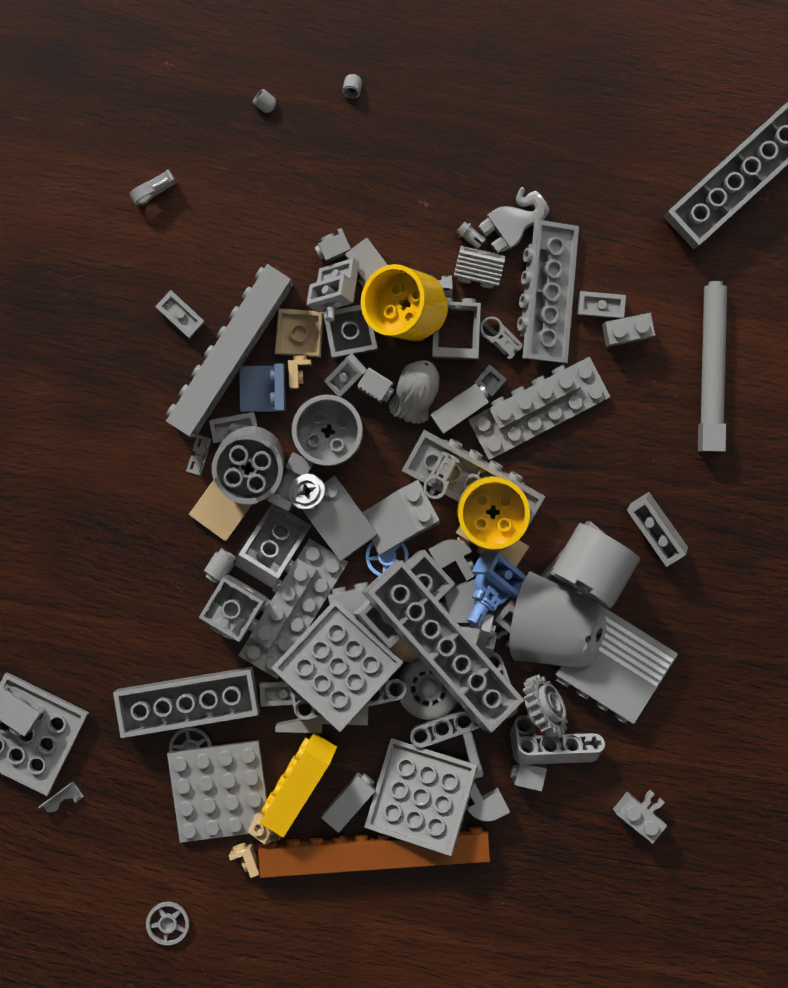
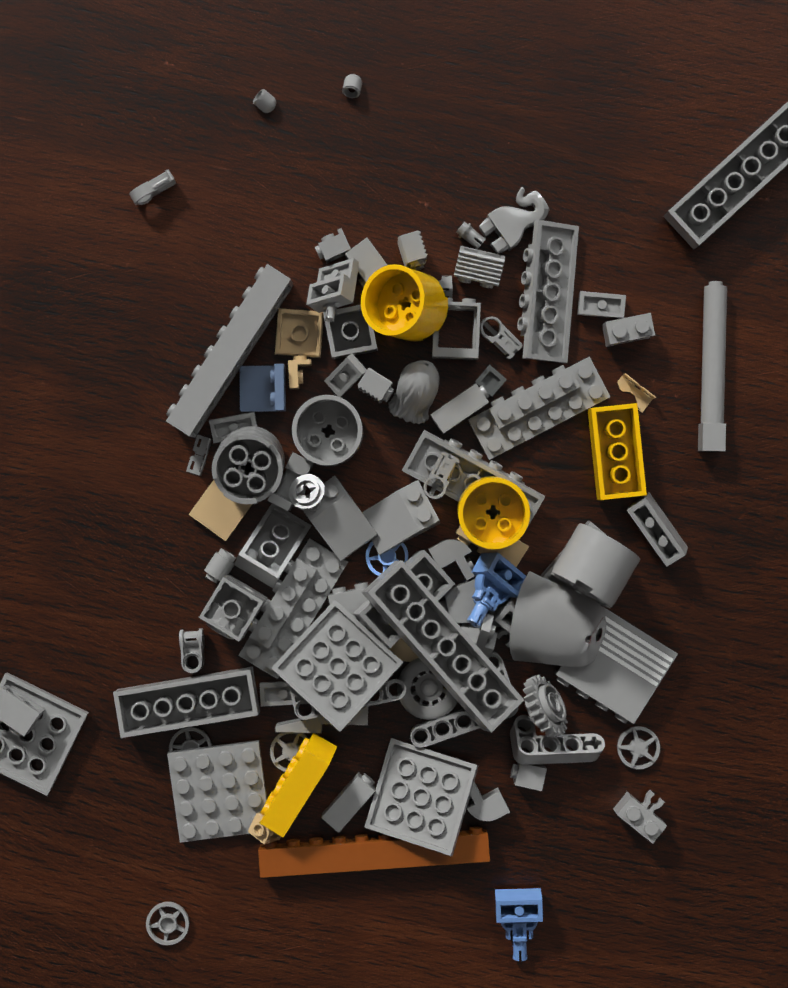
(69, 792): light grey piece -> none
(180, 314): light grey plate -> none
(192, 648): none -> light grey piece
(250, 860): tan bracket -> none
(288, 751): none -> light grey wheel
(412, 250): none -> light grey brick
(472, 752): light grey tile -> none
(519, 912): none -> medium blue brick
(617, 451): none -> yellow brick
(638, 747): none -> light grey wheel
(641, 397): none -> tan piece

